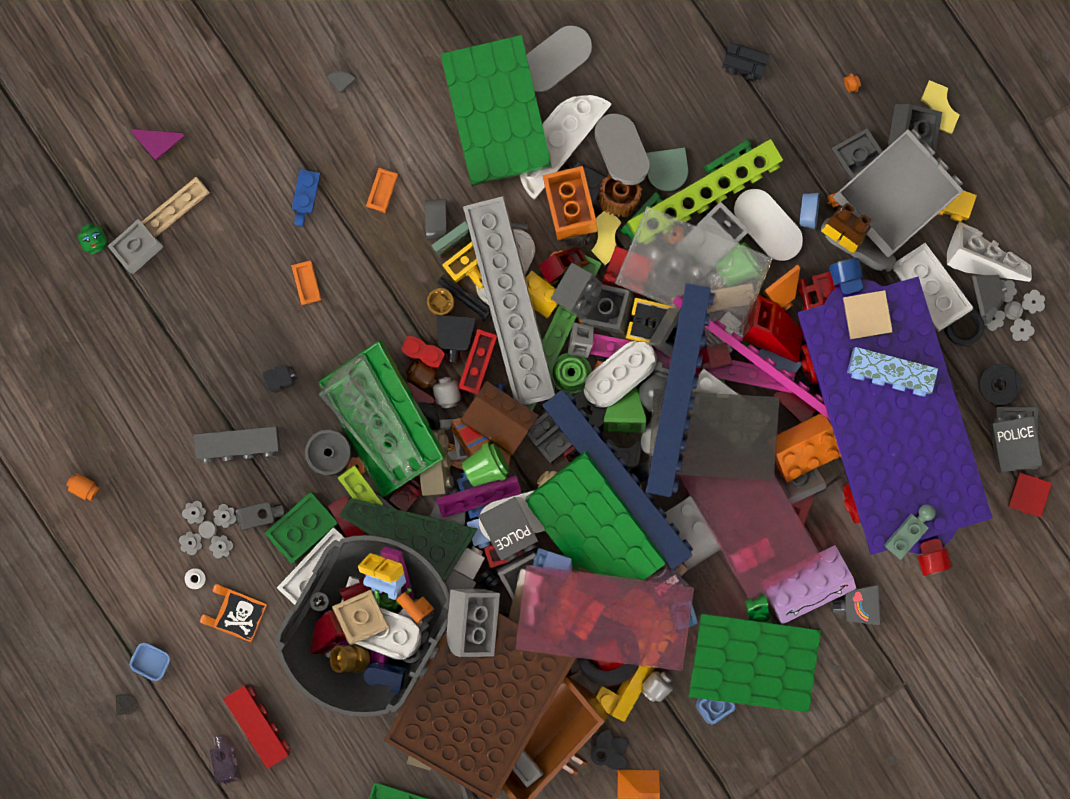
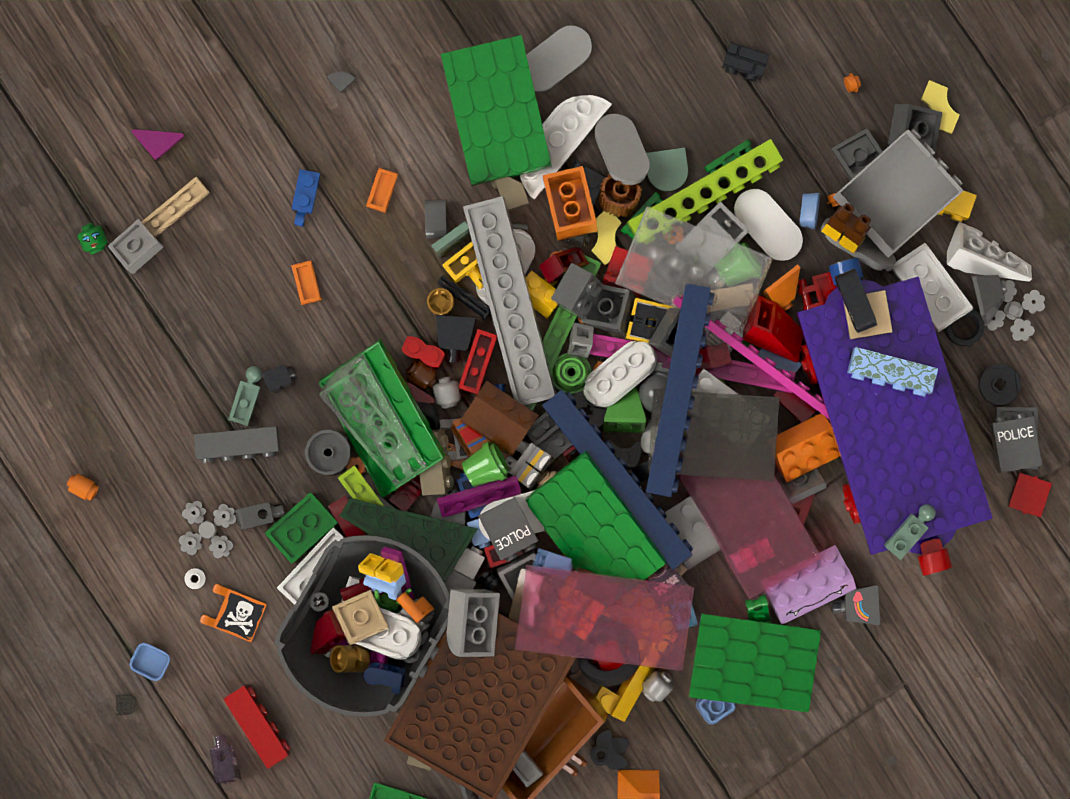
(246, 397): none -> sand green plate
(512, 191): none -> dark tan slope
(532, 455): none -> light grey hips
(855, 300): none -> black beam

